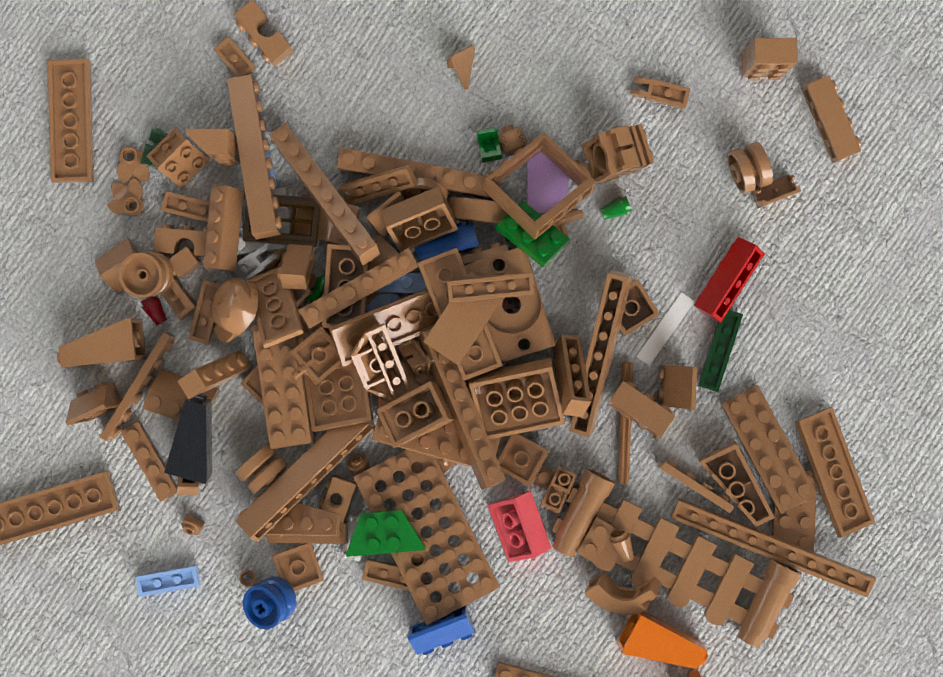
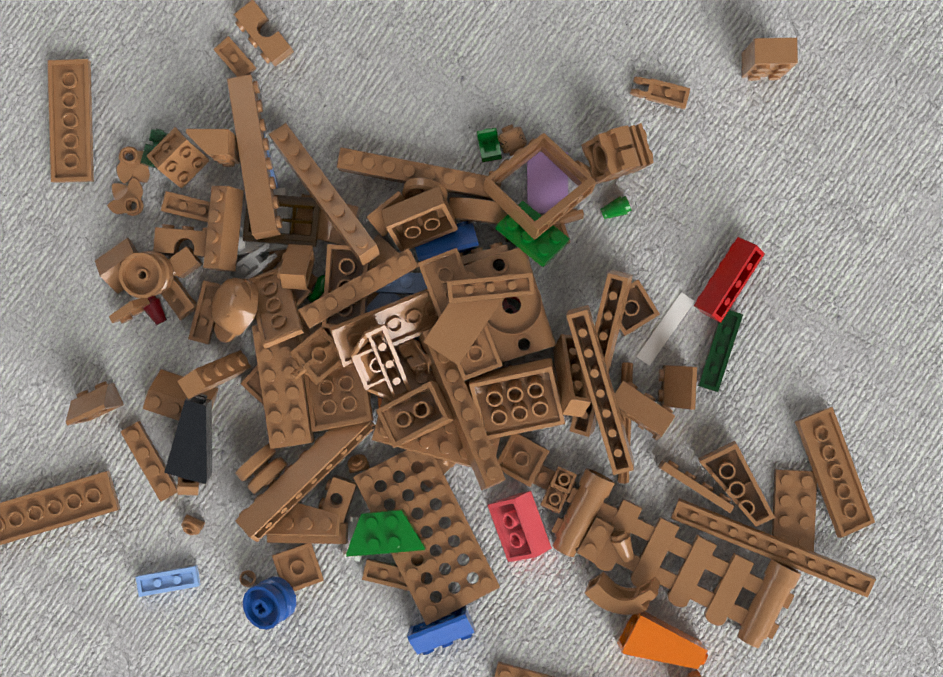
(111, 344): medium nougat slope -> none
(131, 309): none -> medium nougat plate
(134, 393): medium nougat plate -> none
(378, 185): medium nougat plate -> none
(462, 62): medium nougat piece -> none
(600, 389): none -> medium nougat brick
(750, 167): medium nougat wheel -> none
(769, 449): medium nougat plate -> none
(776, 191): medium nougat hinge -> none
(831, 119): medium nougat brick -> none

